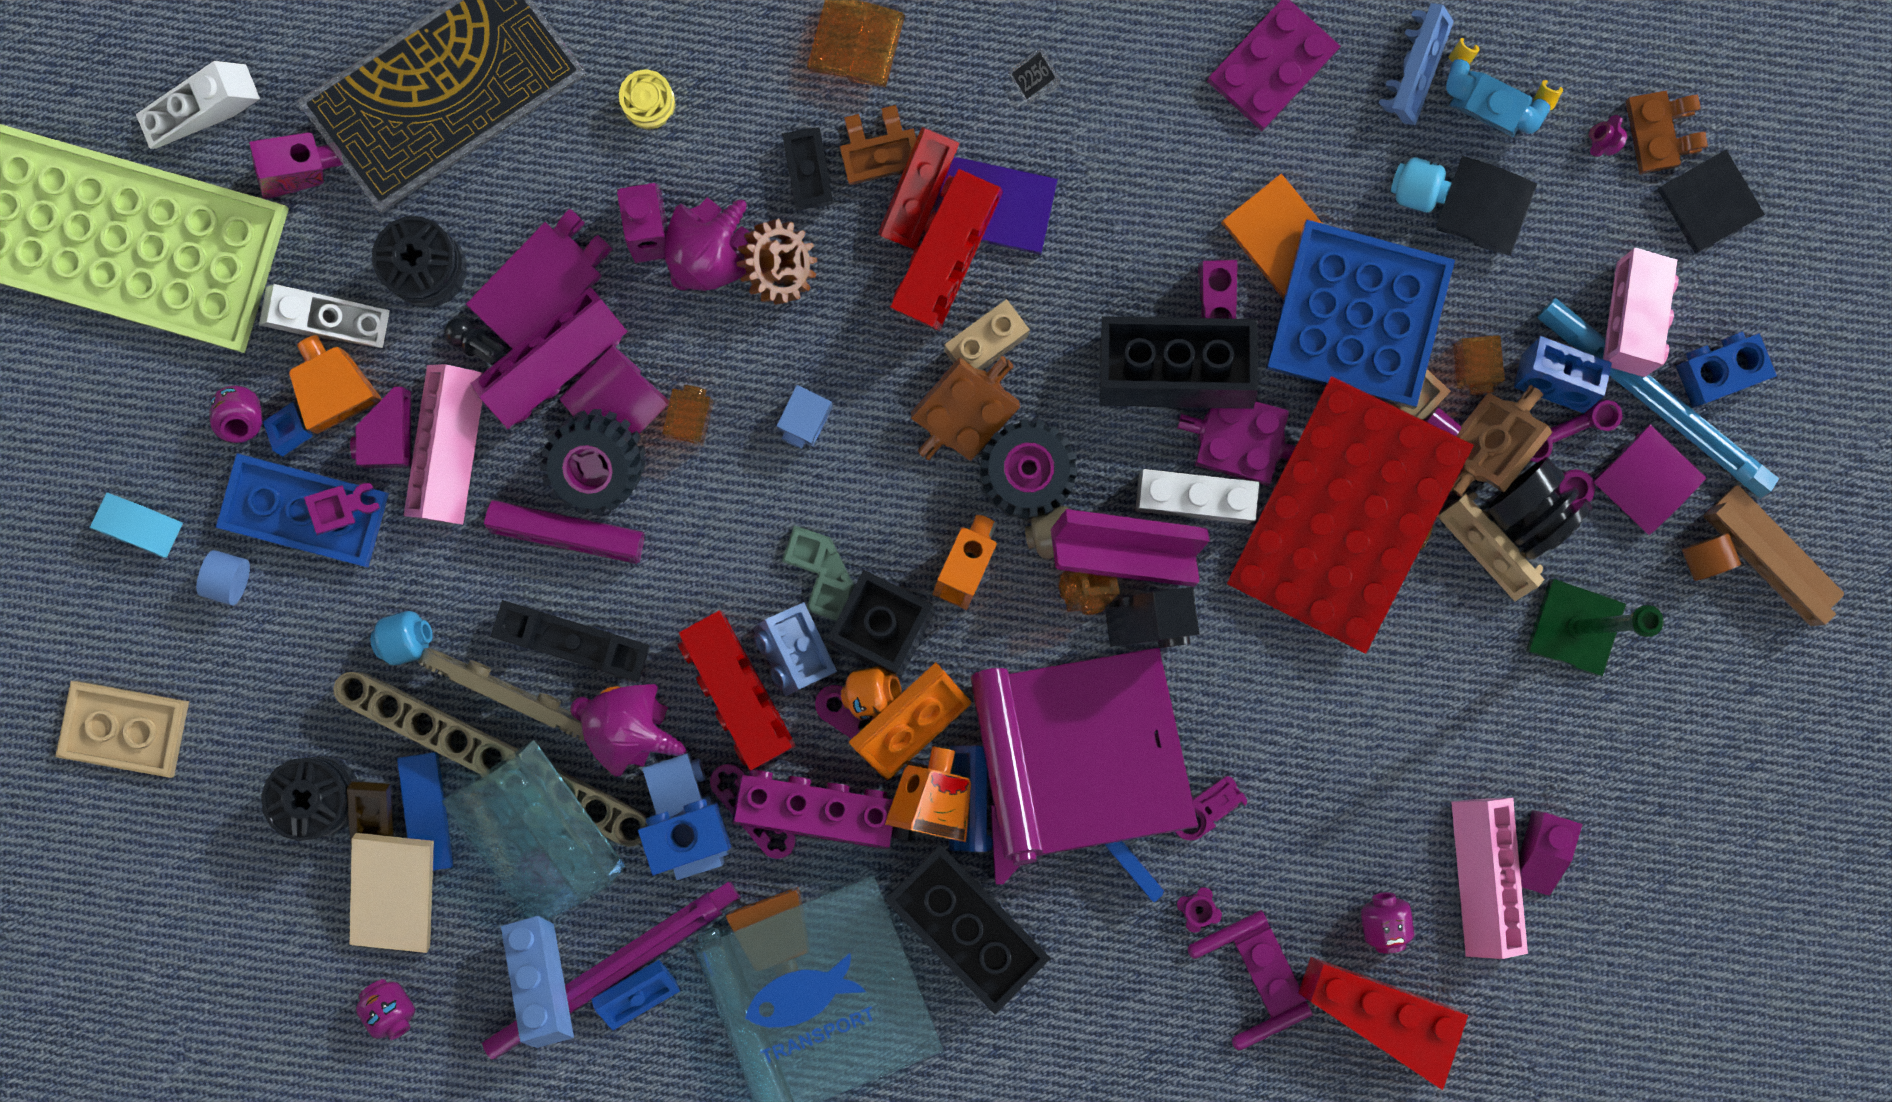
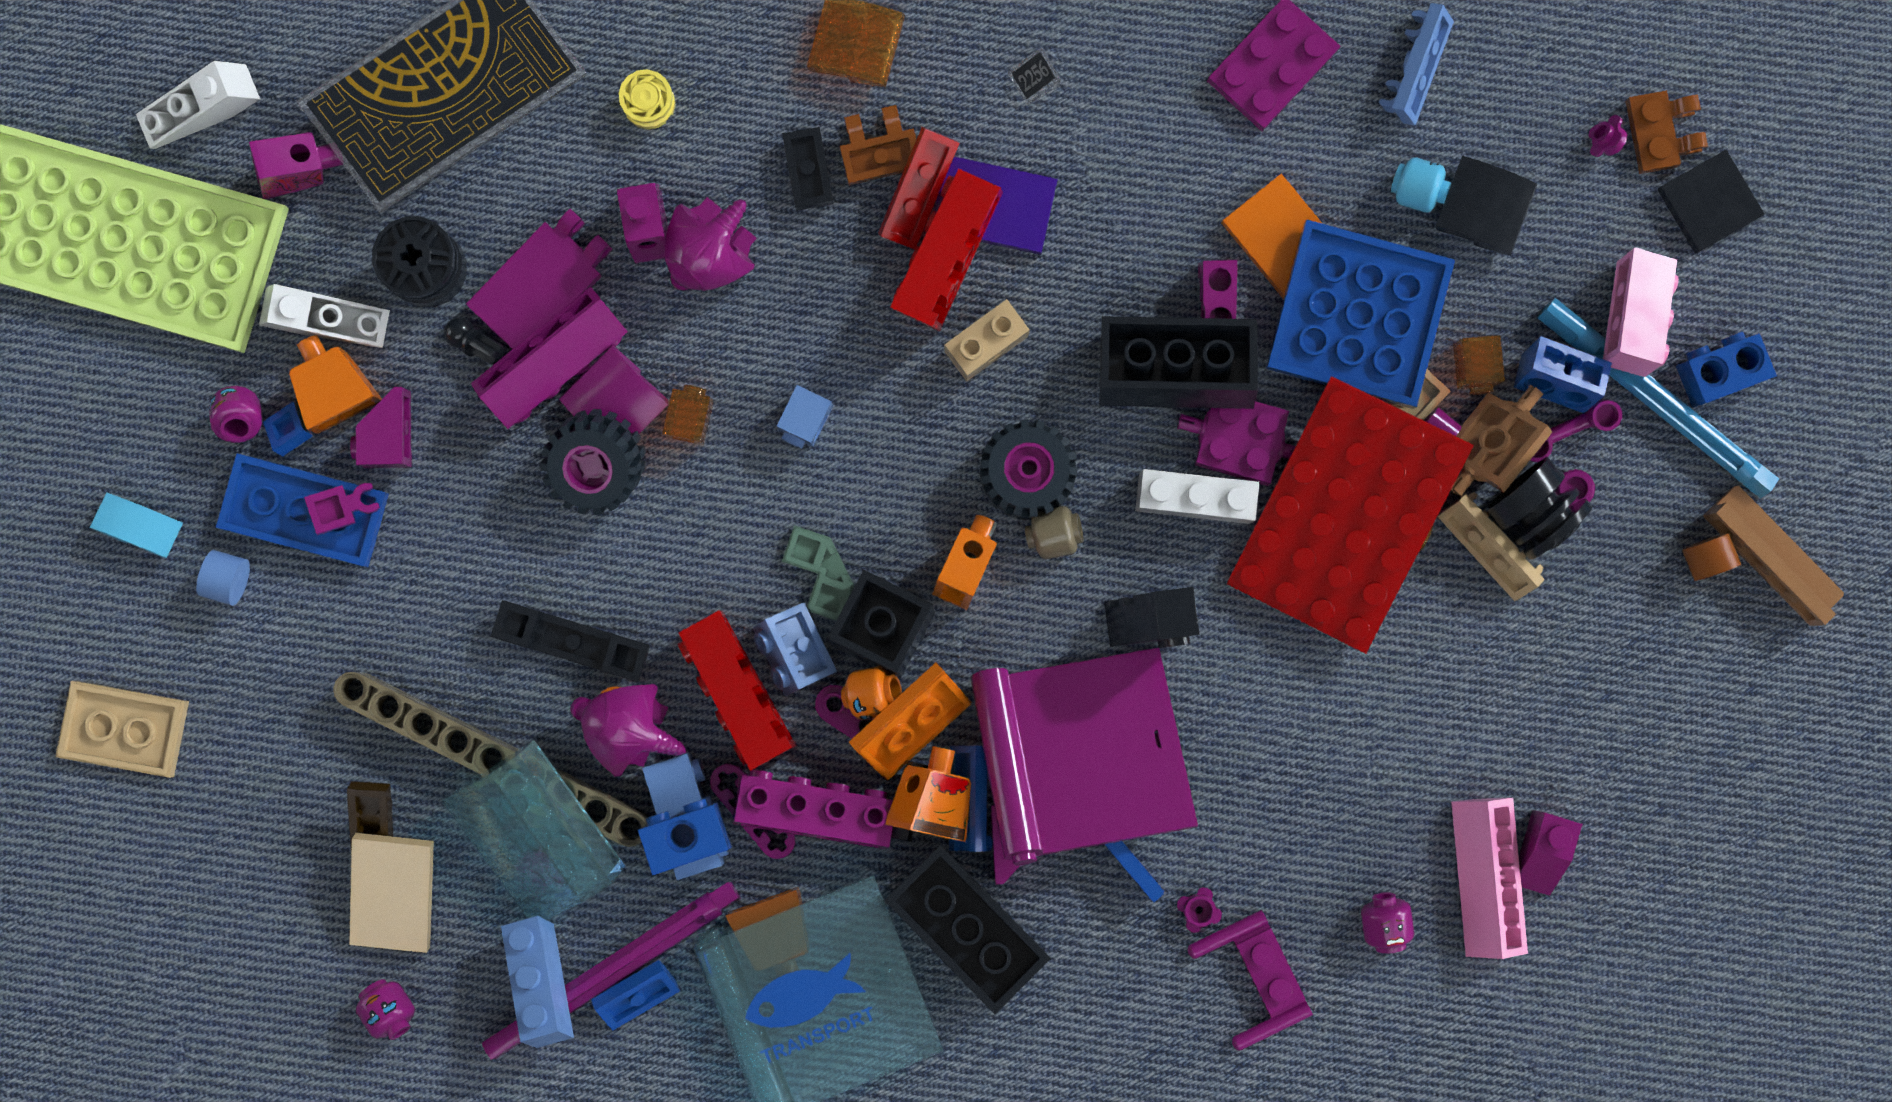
(328, 807): black wheel -> none
(401, 638): dark azure head -> none
(423, 804): blue tile -> none
(444, 445): bright pink brick -> none
(477, 678): dark tan piece -> none
(564, 532): magenta brick -> none
(775, 261): dark orange gear -> none
(965, 408): dark orange plate -> none
(1087, 591): clear orange brick -> none
(1127, 547): magenta panel -> none
(1214, 804): magenta piece -> none
(1399, 1022): red wedge -> none
(1494, 100): dark azure torso -> none
(1583, 625): dark green tile -> none
(1649, 479): magenta slope -> none

